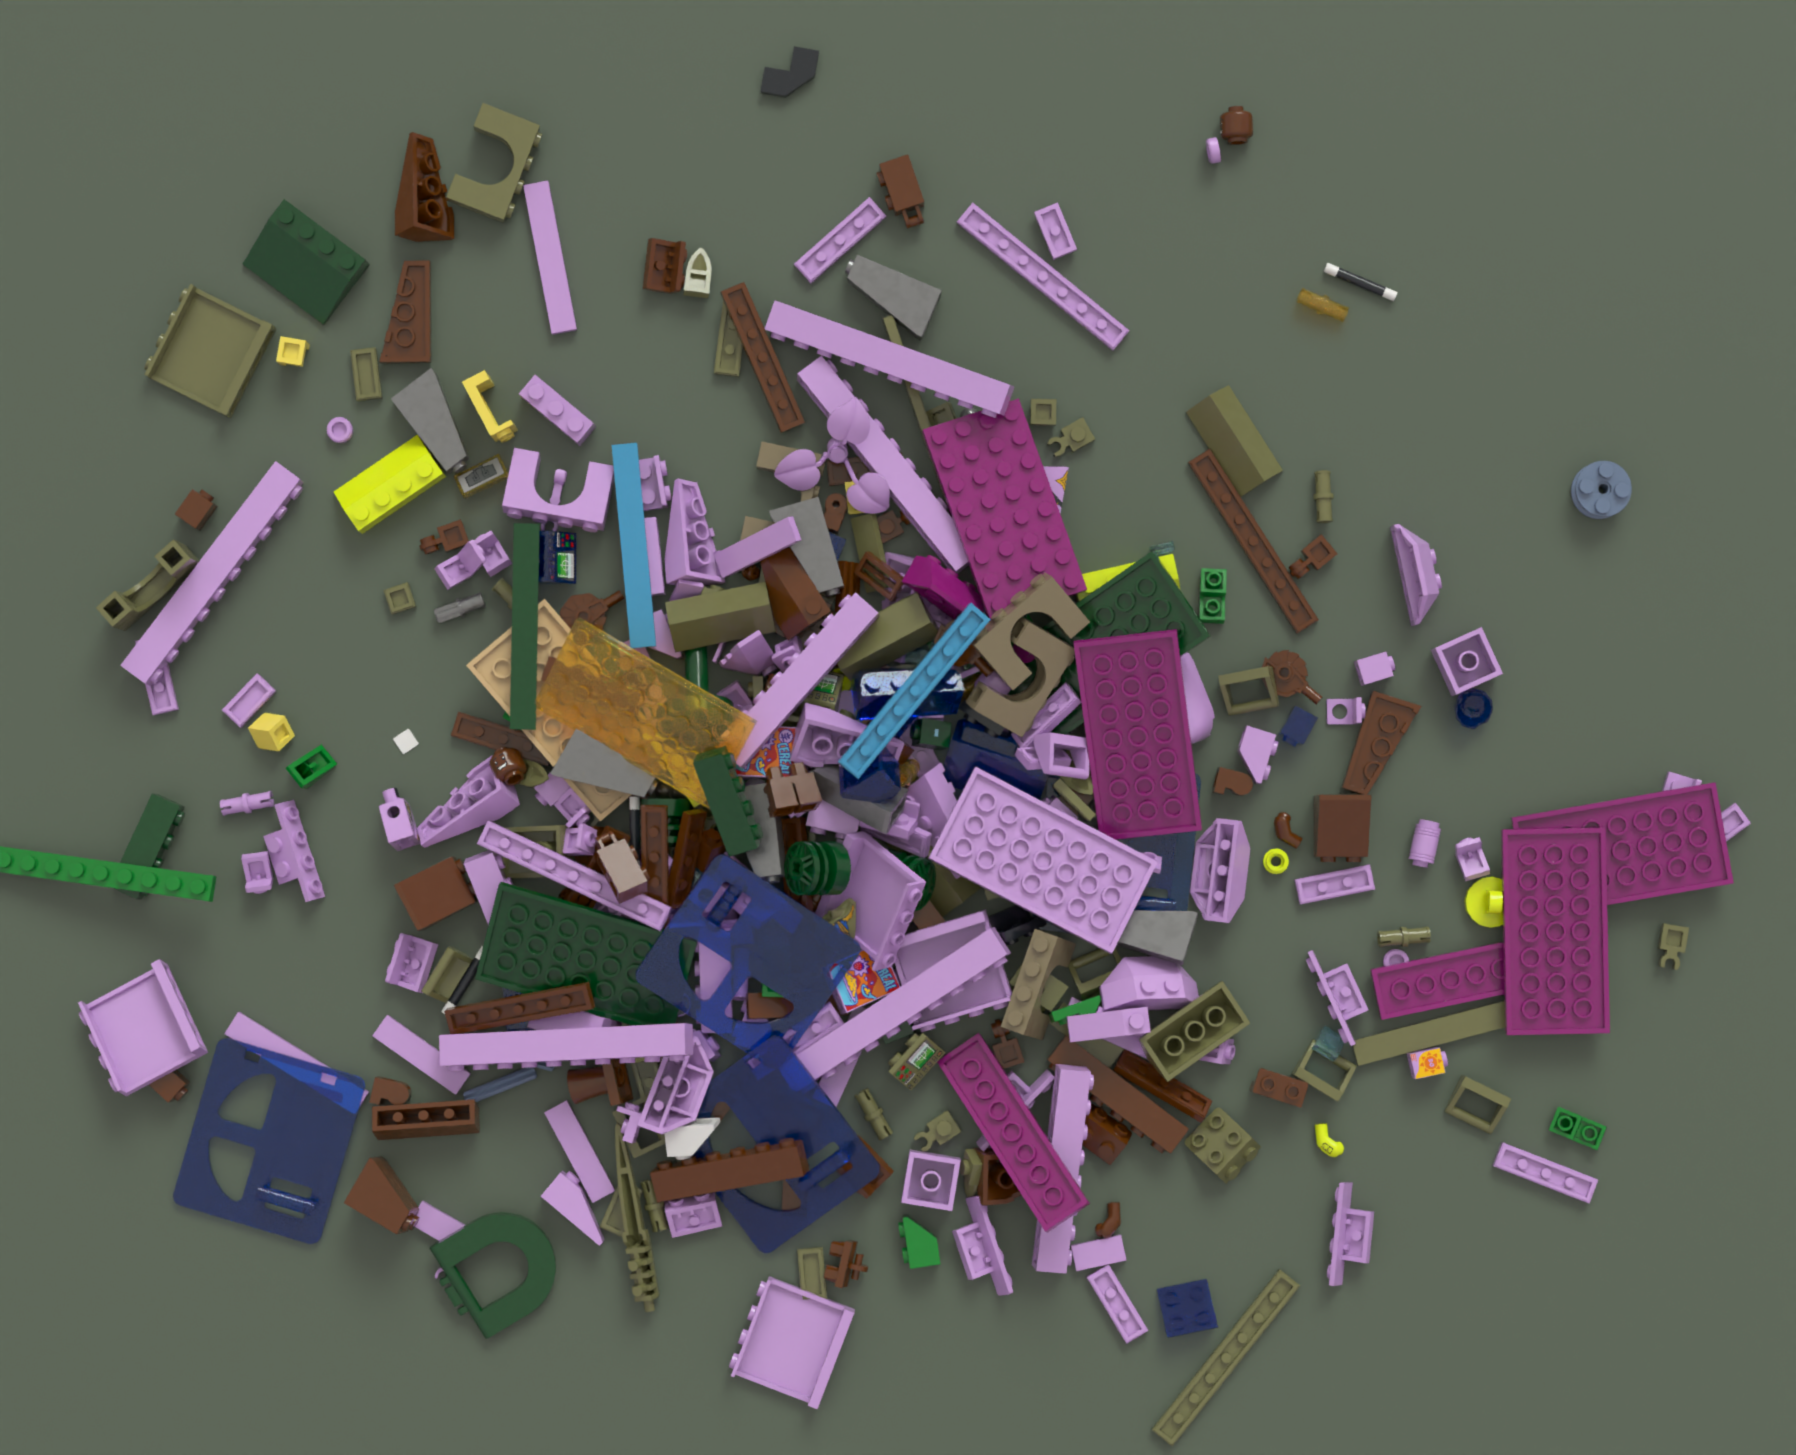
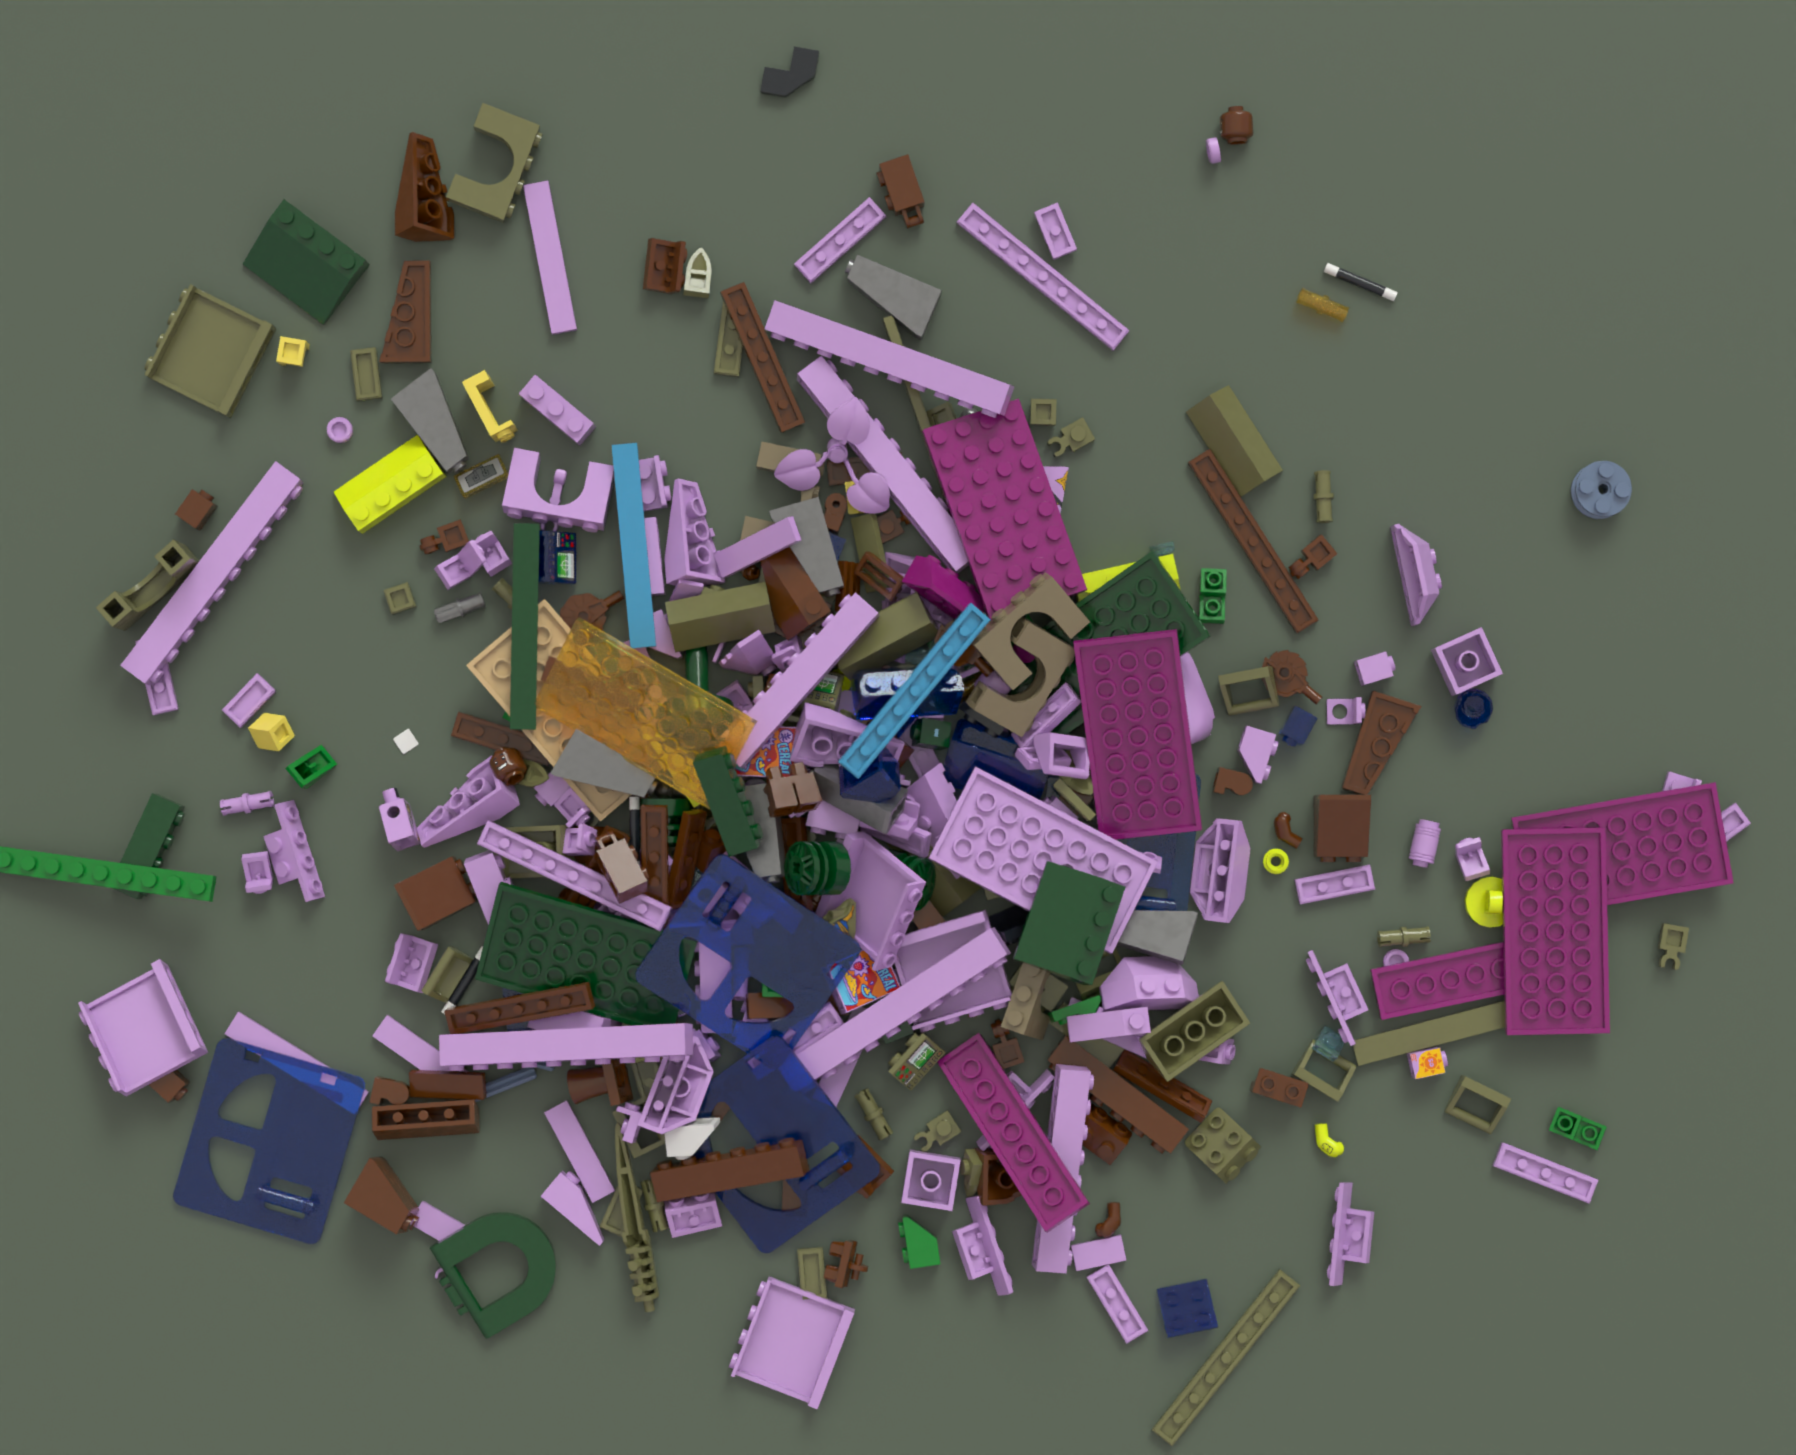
(447, 1084): none -> reddish brown tile
(908, 771): clear yellow pin -> none
(1069, 923): none -> dark green slope

